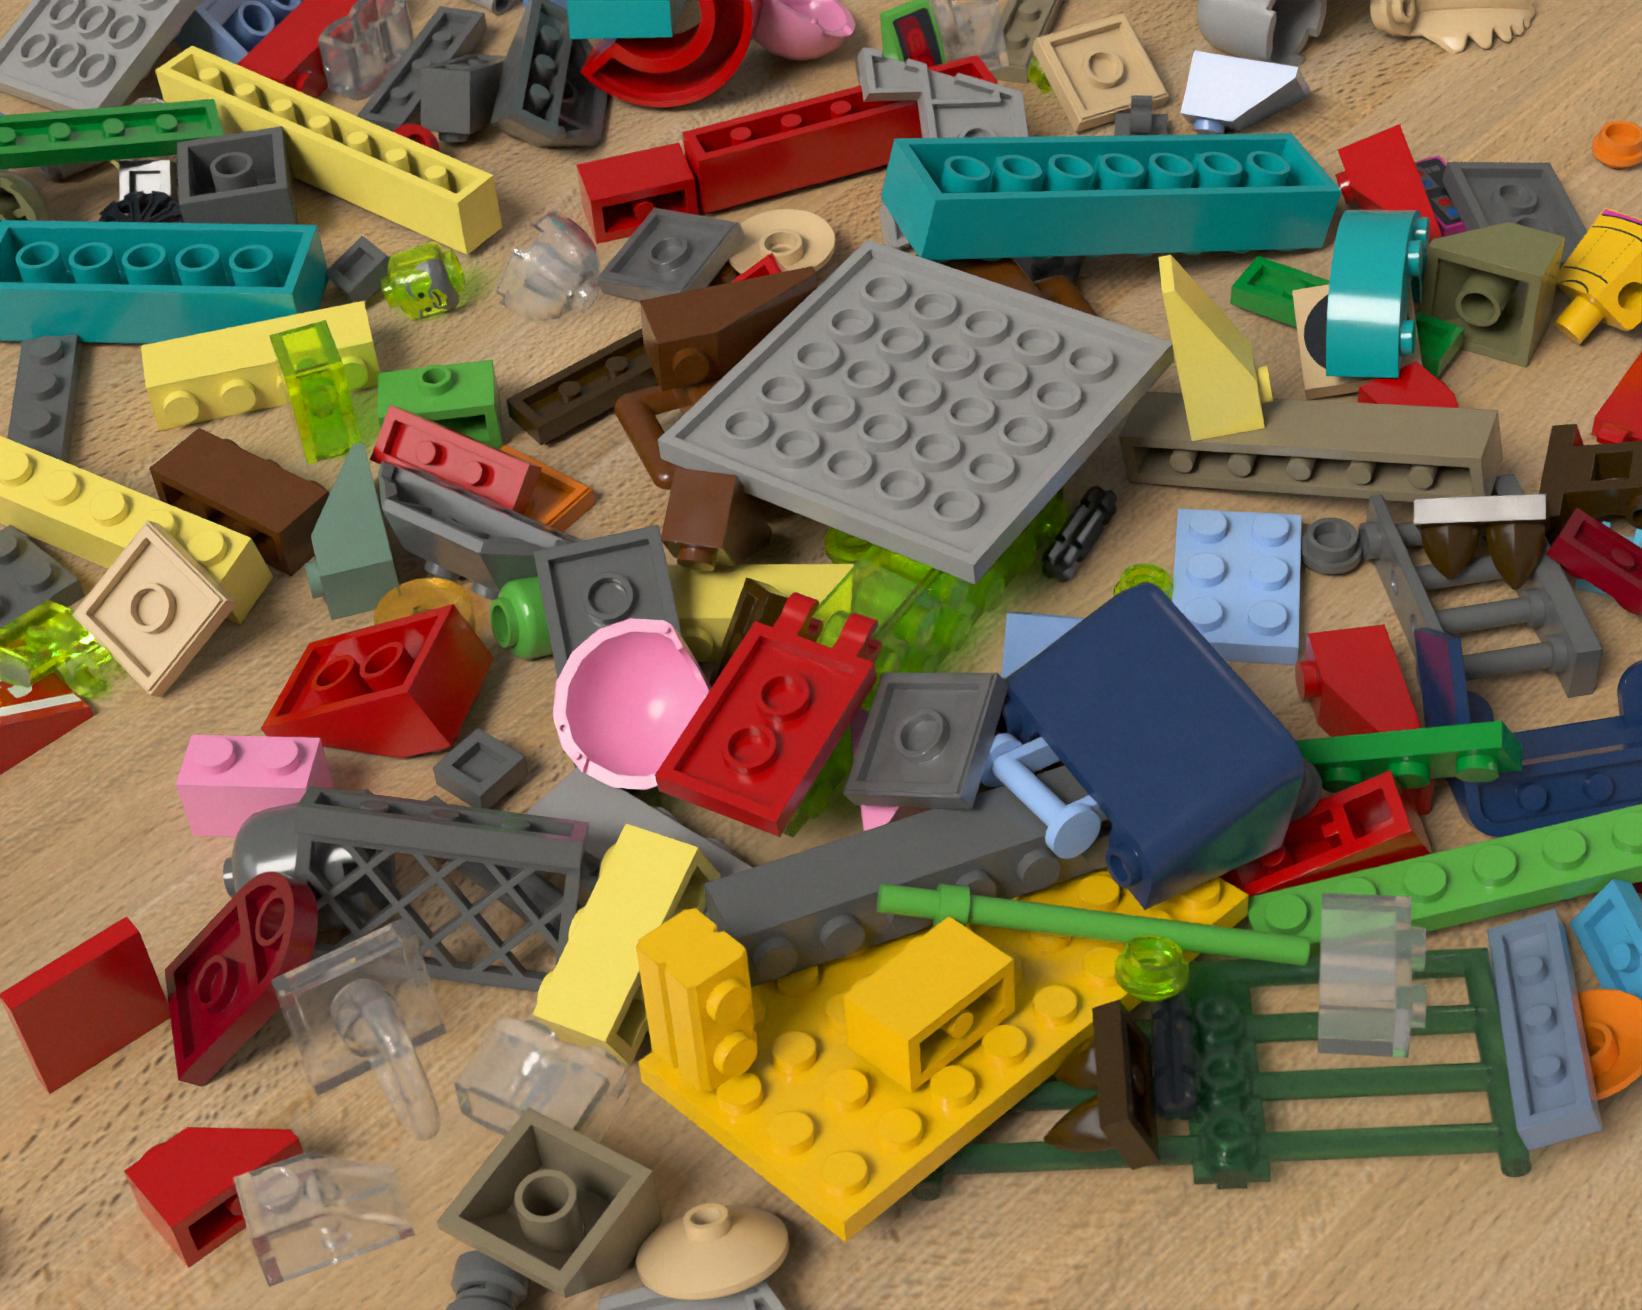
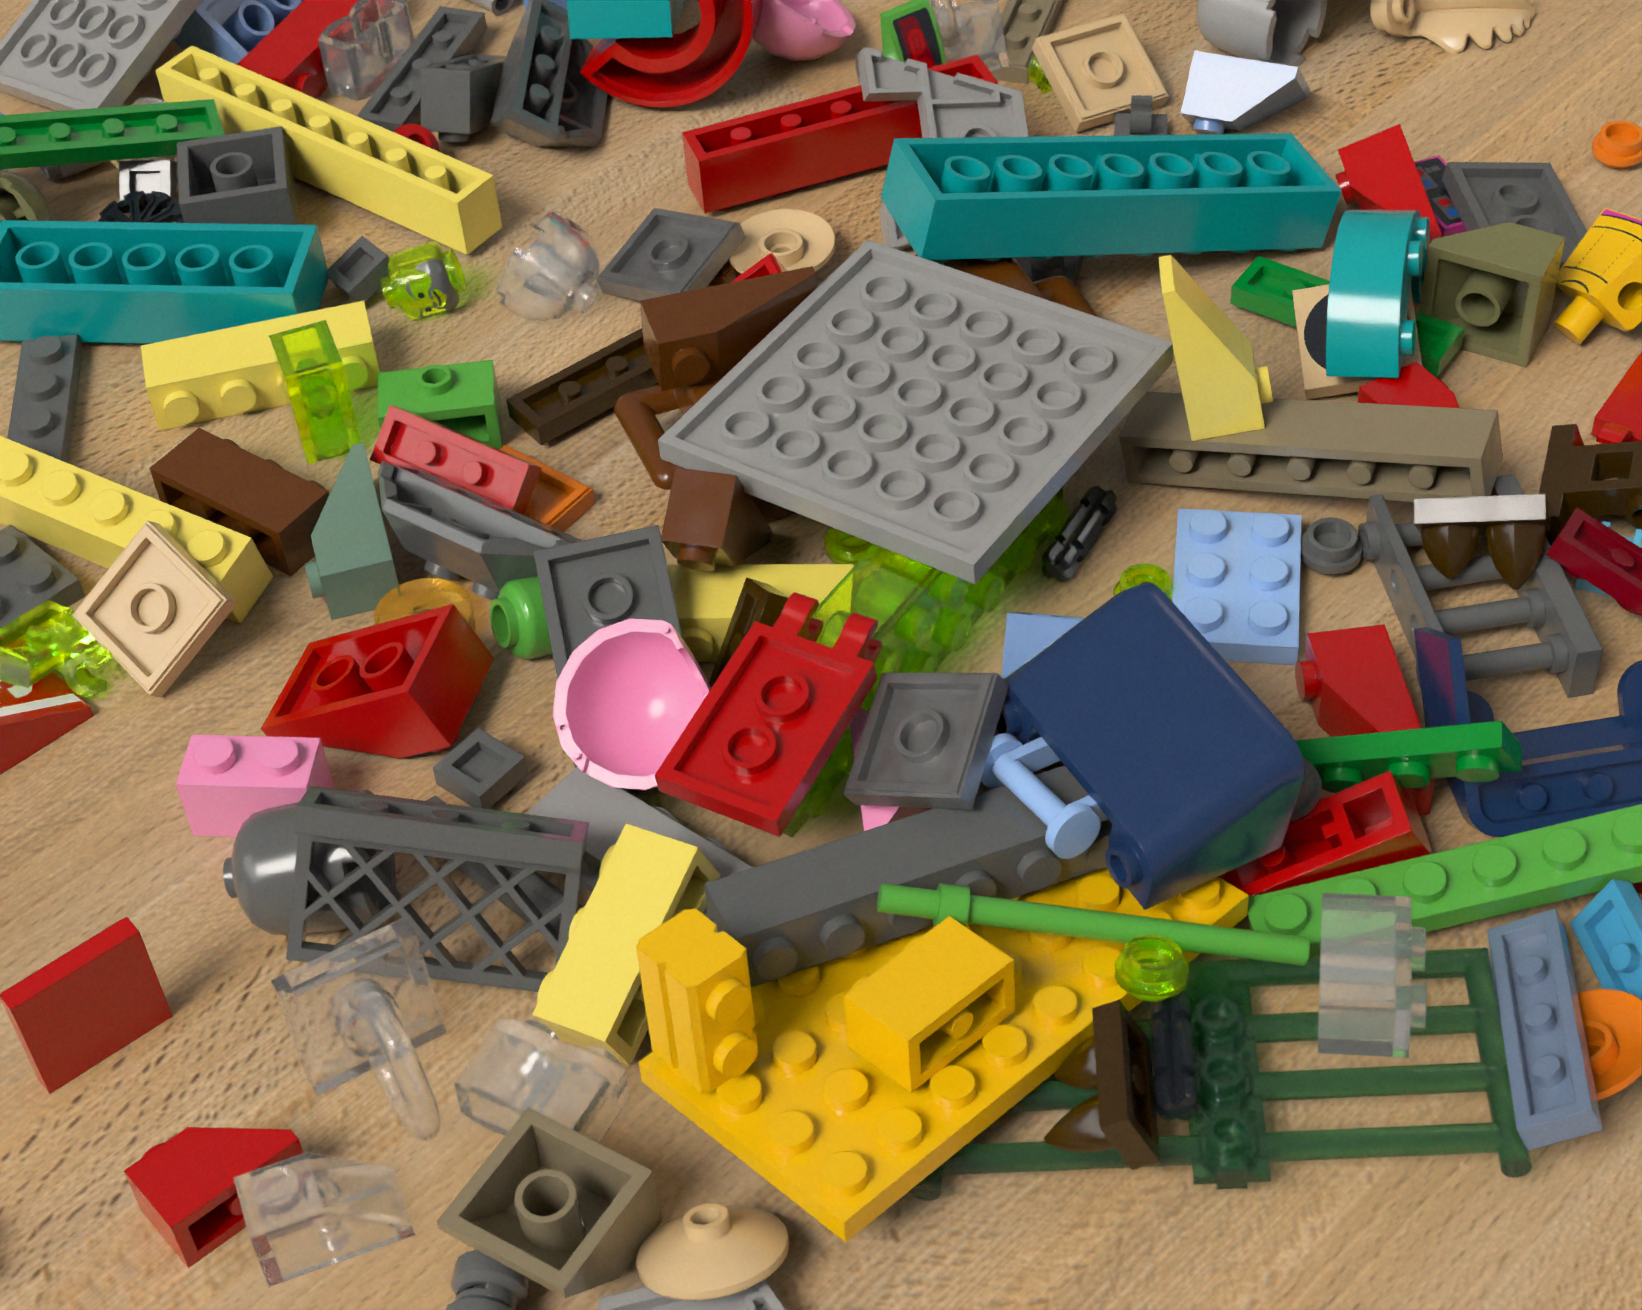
(224, 976): dark red tile -> none
(627, 187): red brick -> none

